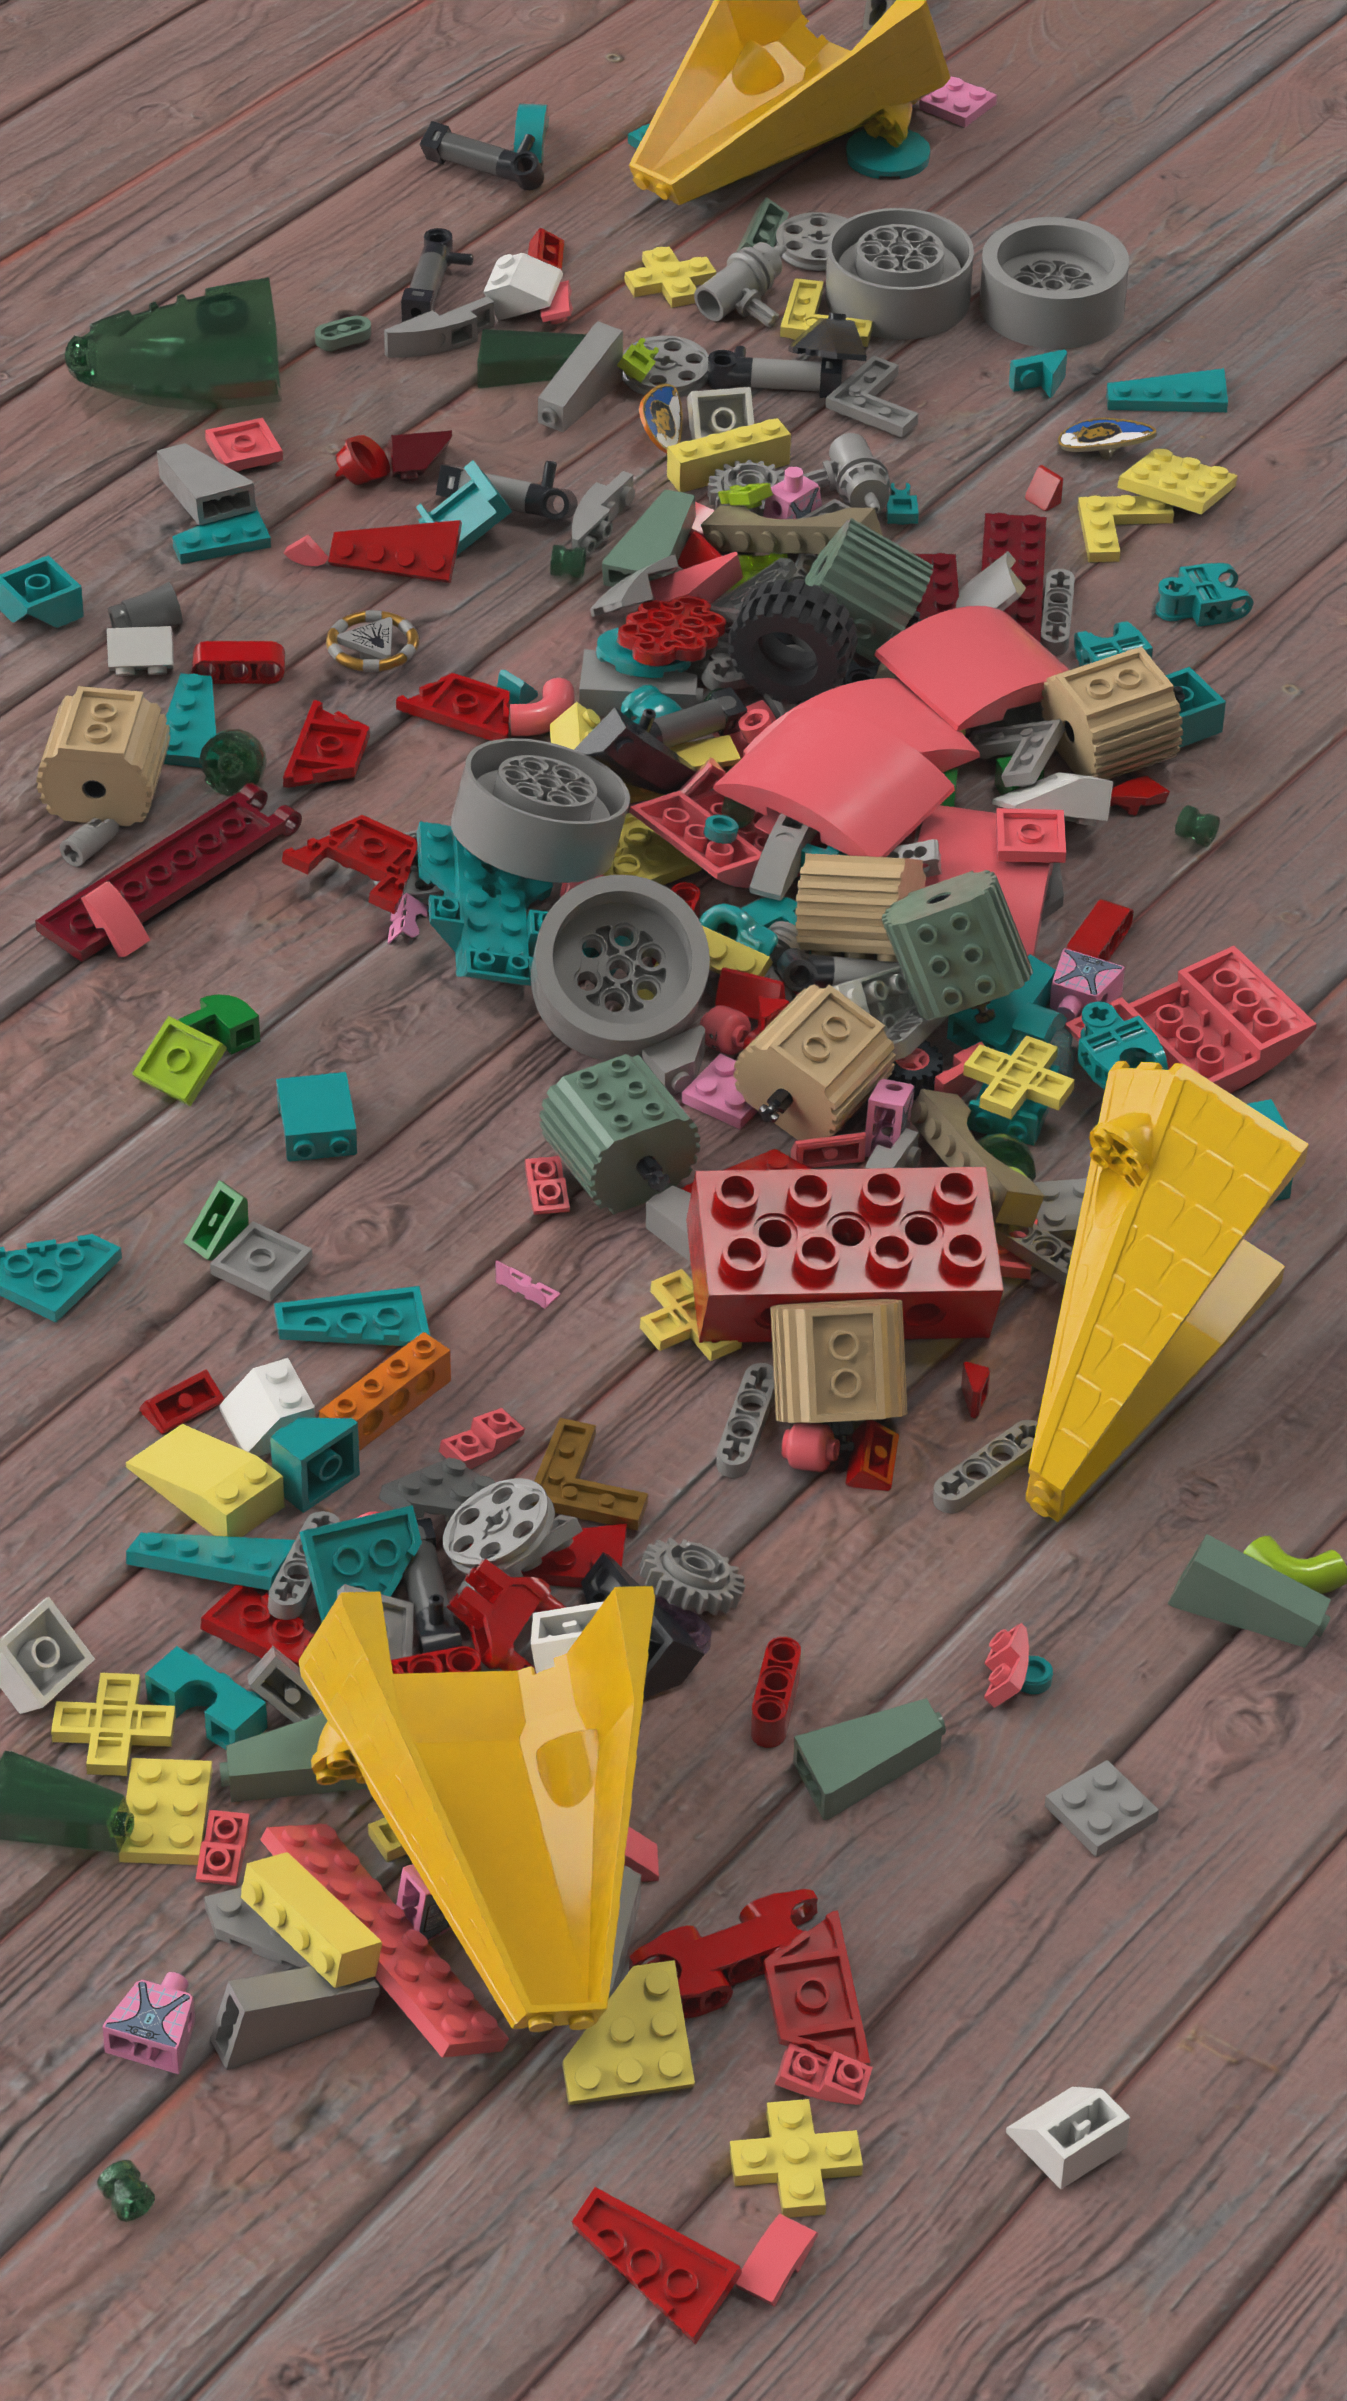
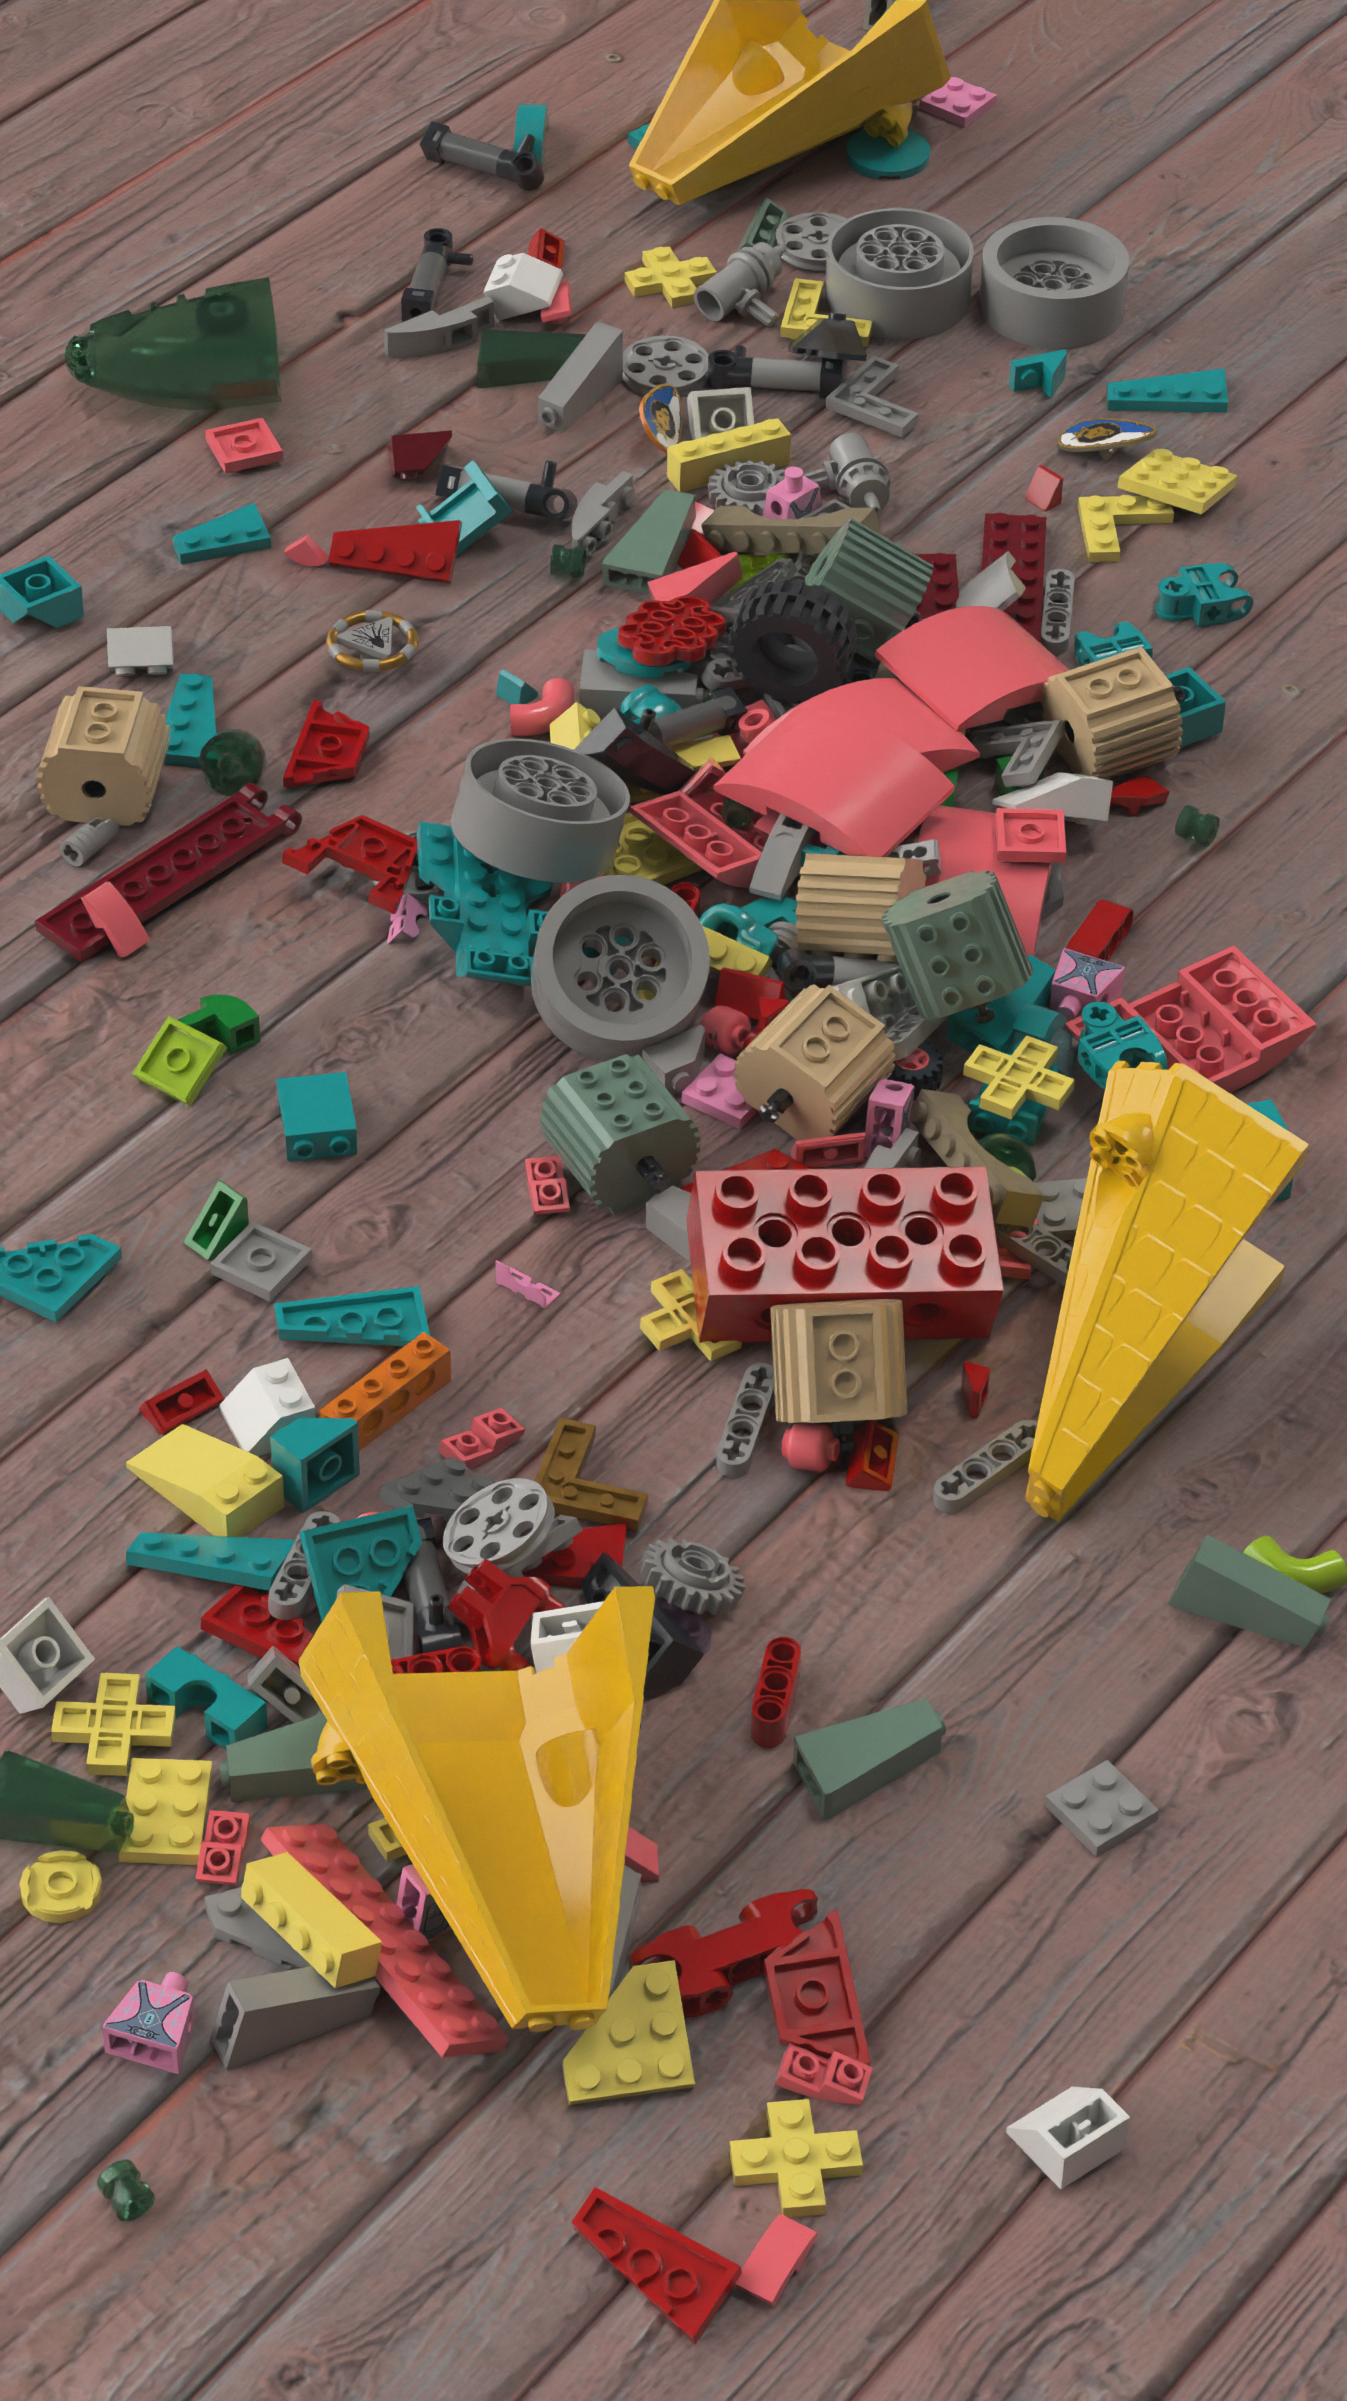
(61, 1887): none -> light yellow tile
(149, 609): dark grey plant -> none
(205, 485): light grey slope -> none
(239, 661): red beam -> none
(343, 333): sand green plate -> none
(361, 460): red piece -> none
(462, 705): red wing -> none
(634, 588): light grey slope -> none
(638, 360): lime plate -> none
(721, 829): teal tile -> none
(747, 496): lime plate -> none
(902, 506): teal plate -> none
(953, 1079): coral slope -> none
(1009, 1664): coral slope -> none
(1038, 1676): teal tile -> none

